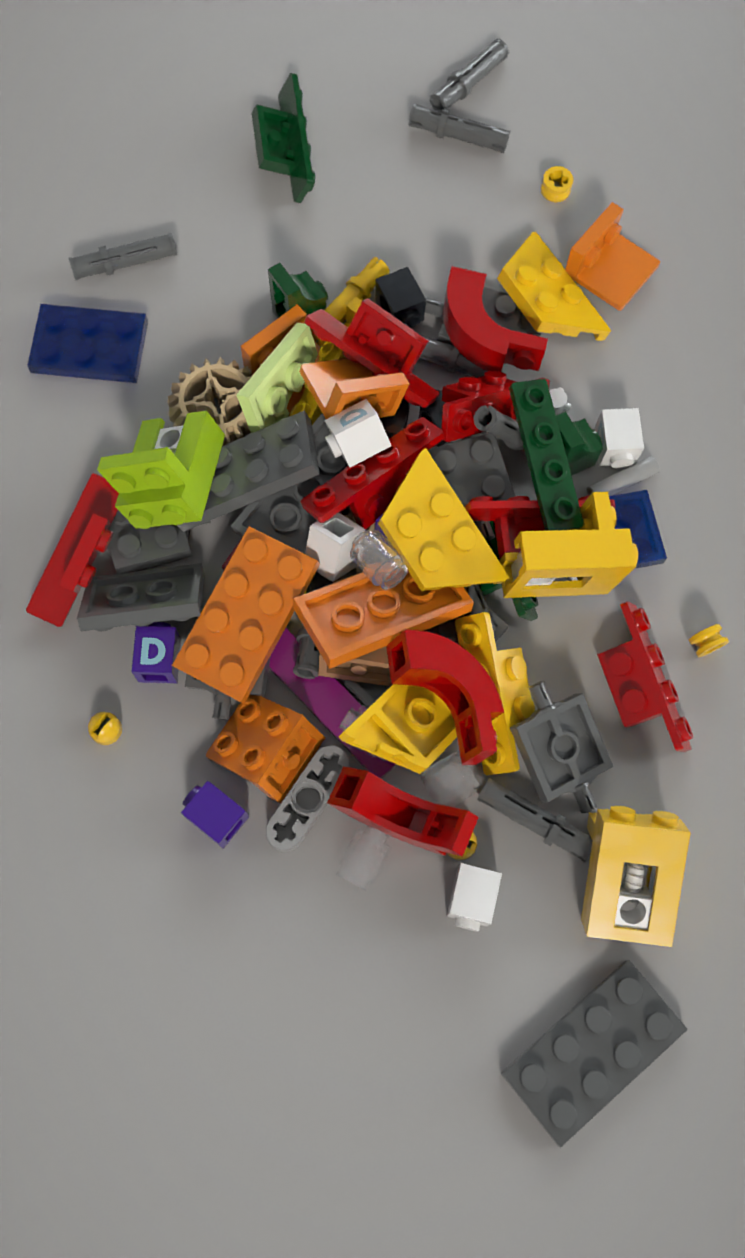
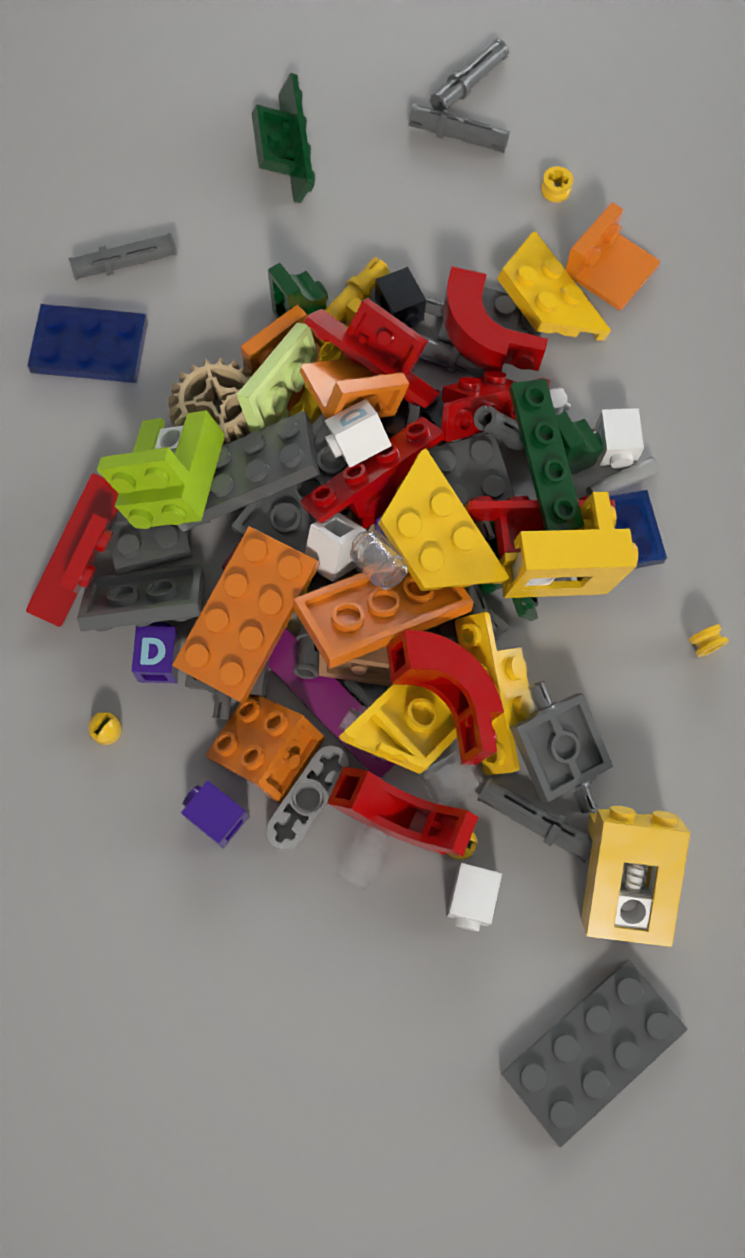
(639, 683): red bracket -> none

